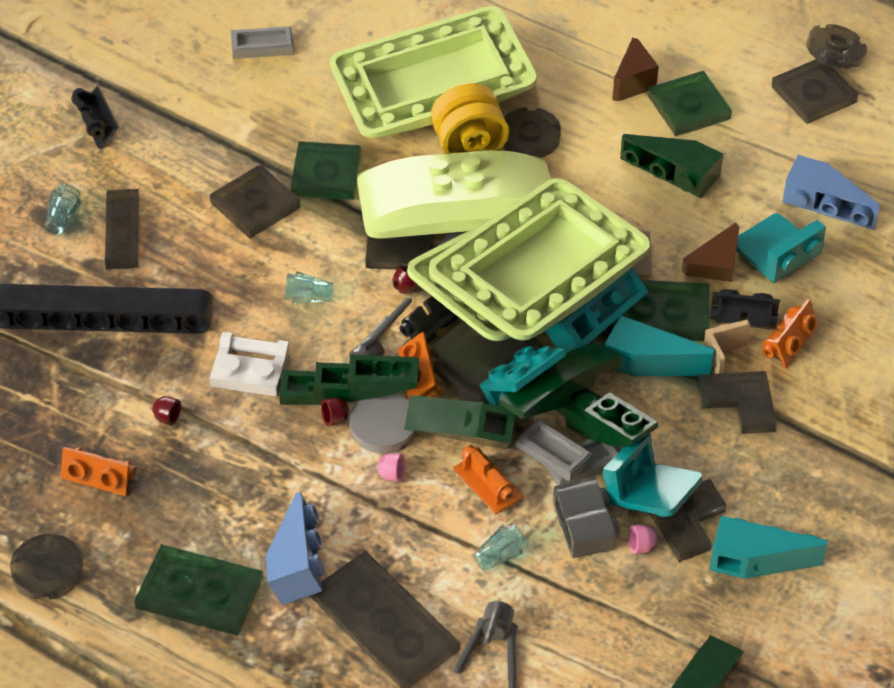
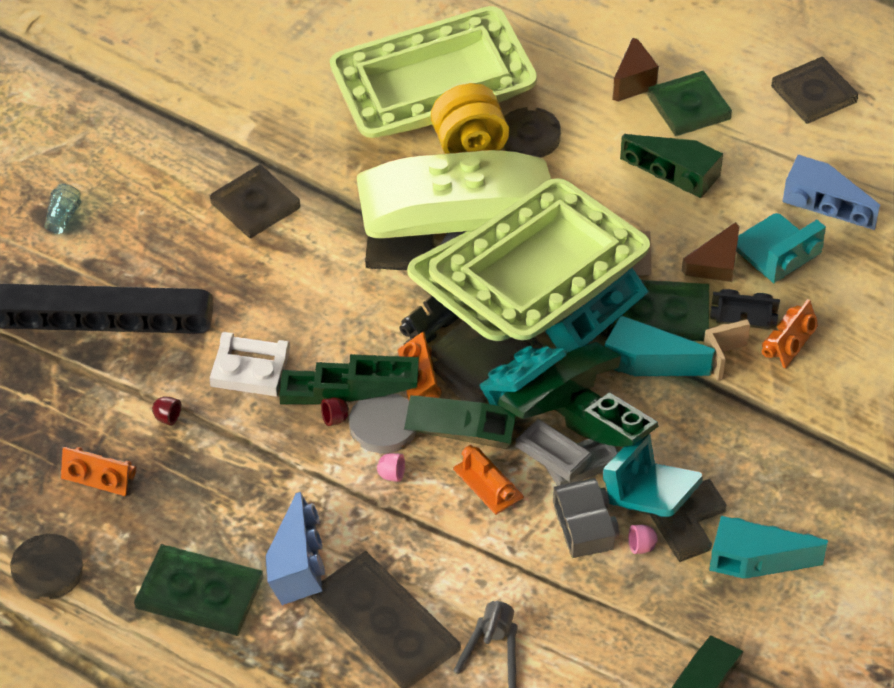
(96, 114): black hinge -> none
(122, 229): clear smoke tile -> none
(262, 42): light grey tile -> none
(307, 288): clear light blue cone -> none
(326, 170): clear green tile -> none
(371, 345): dark grey plant -> none
(402, 281): dark red hinge -> none
(500, 547): clear light blue cone -> none
(746, 392): clear smoke tile -> none
(836, 46): clear smoke tile -> none

